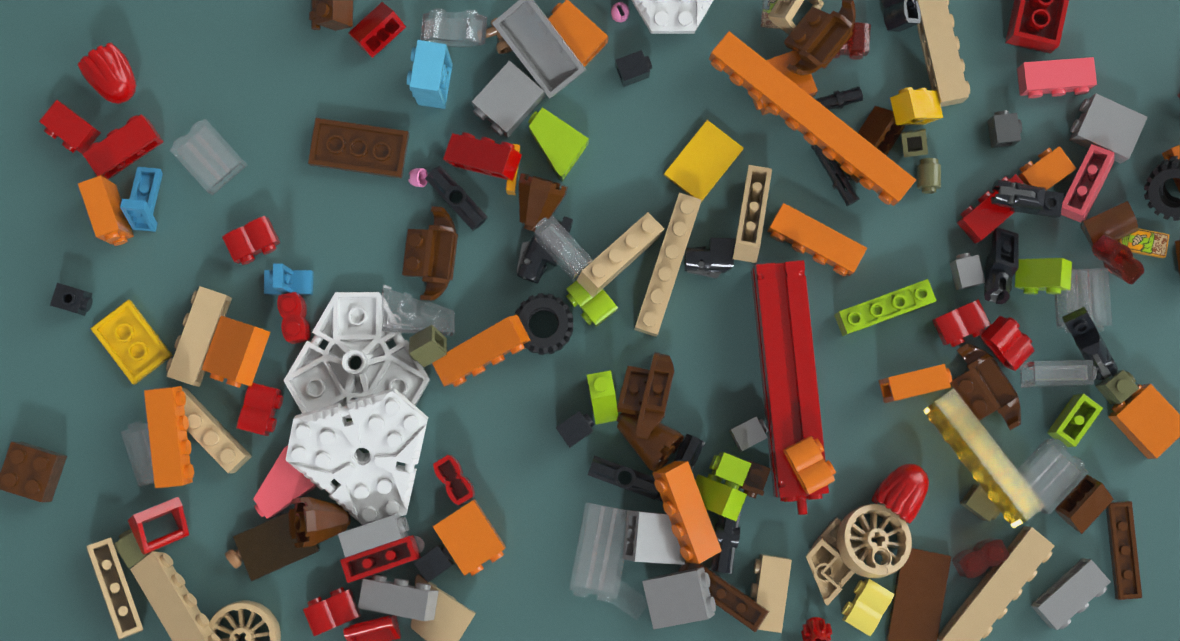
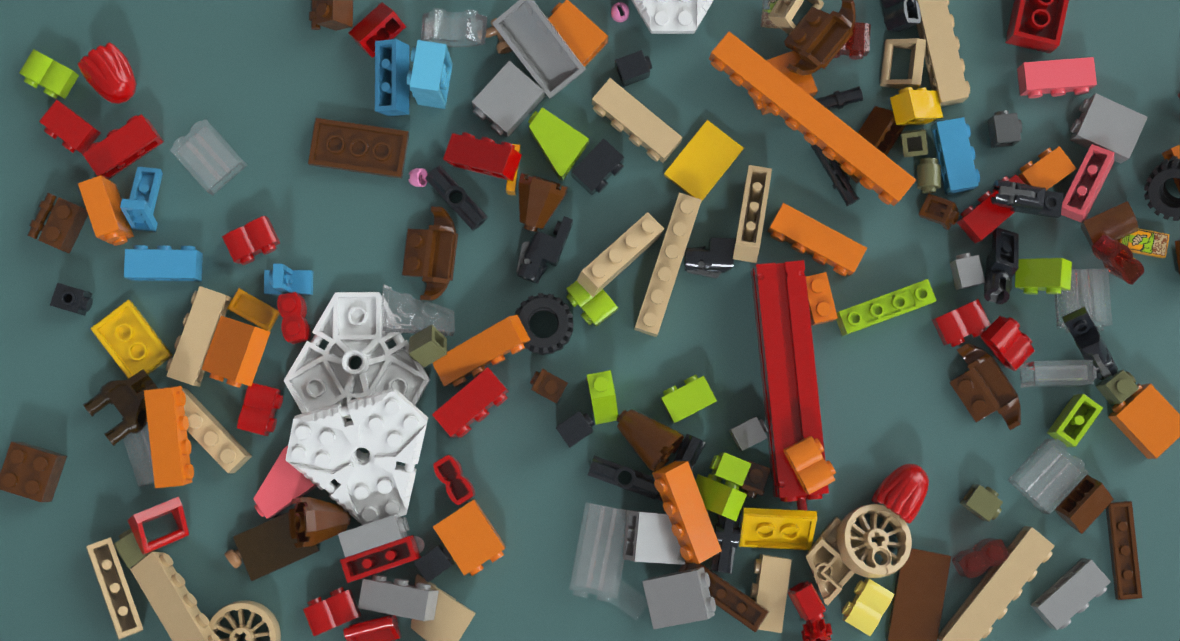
(48, 74): none -> lime brick
(62, 225): none -> reddish brown brick
(129, 401): none -> dark brown connector
(163, 264): none -> dark azure brick
(253, 310): none -> light orange tile
(391, 77): none -> dark azure brick
(471, 404): none -> red brick
(548, 385): none -> reddish brown bracket
(561, 247): clear brick -> none
(598, 167): none -> black brick
(636, 120): none -> tan brick
(647, 393): reddish brown plate -> none
(687, 399): none -> lime brick
(777, 528): none -> yellow tile
(806, 601): none -> red brick
(820, 299): none -> orange brick
(915, 383): orange brick -> none
(917, 49): none -> tan tile
(939, 211): none -> reddish brown bracket
(955, 155): none -> dark azure brick
(984, 458): clear yellow brick -> none

